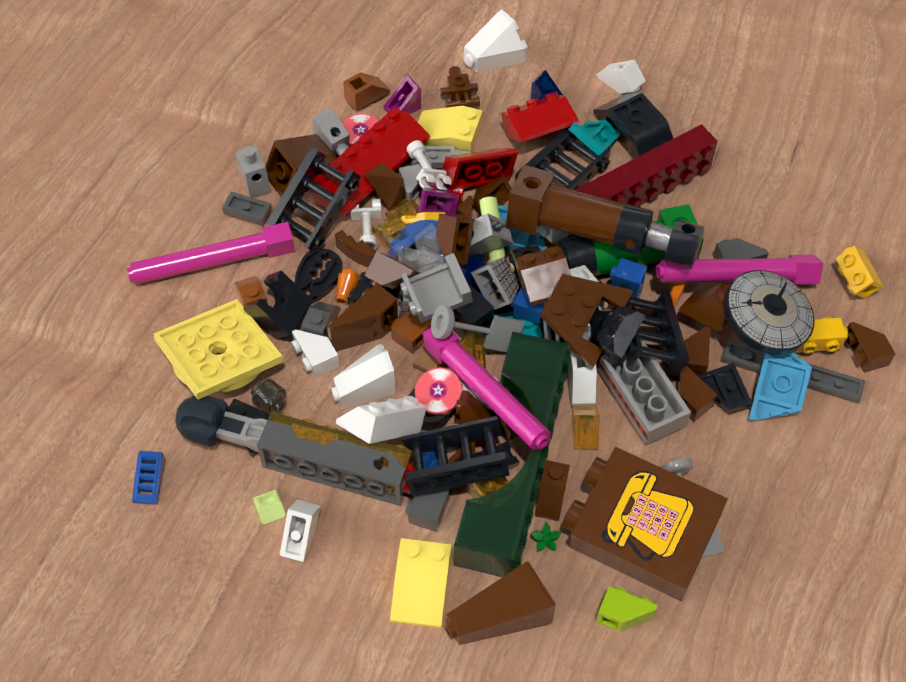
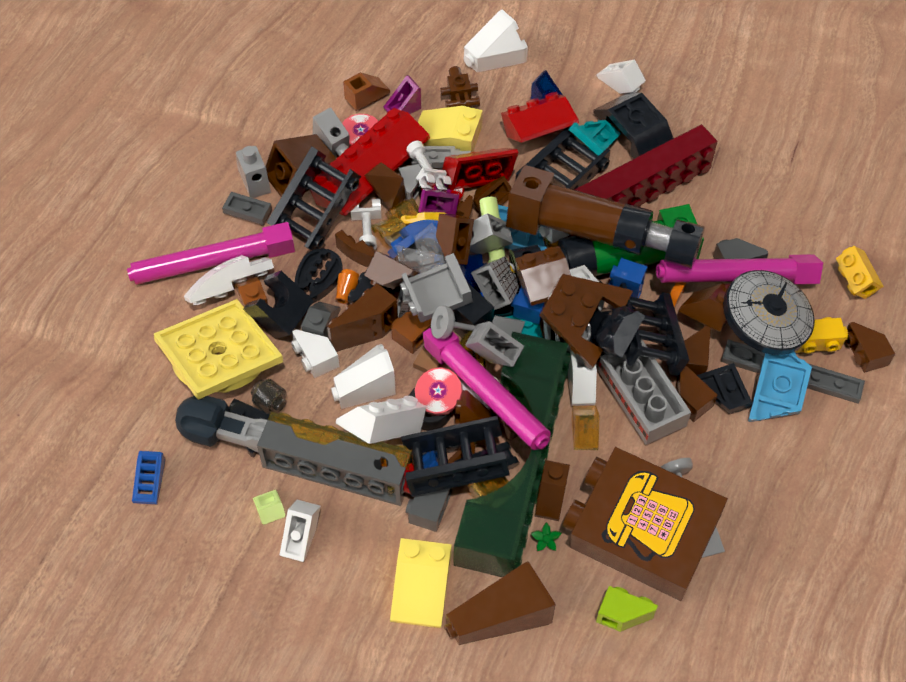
(219, 279): none -> white slope
(489, 341): none -> light grey torso

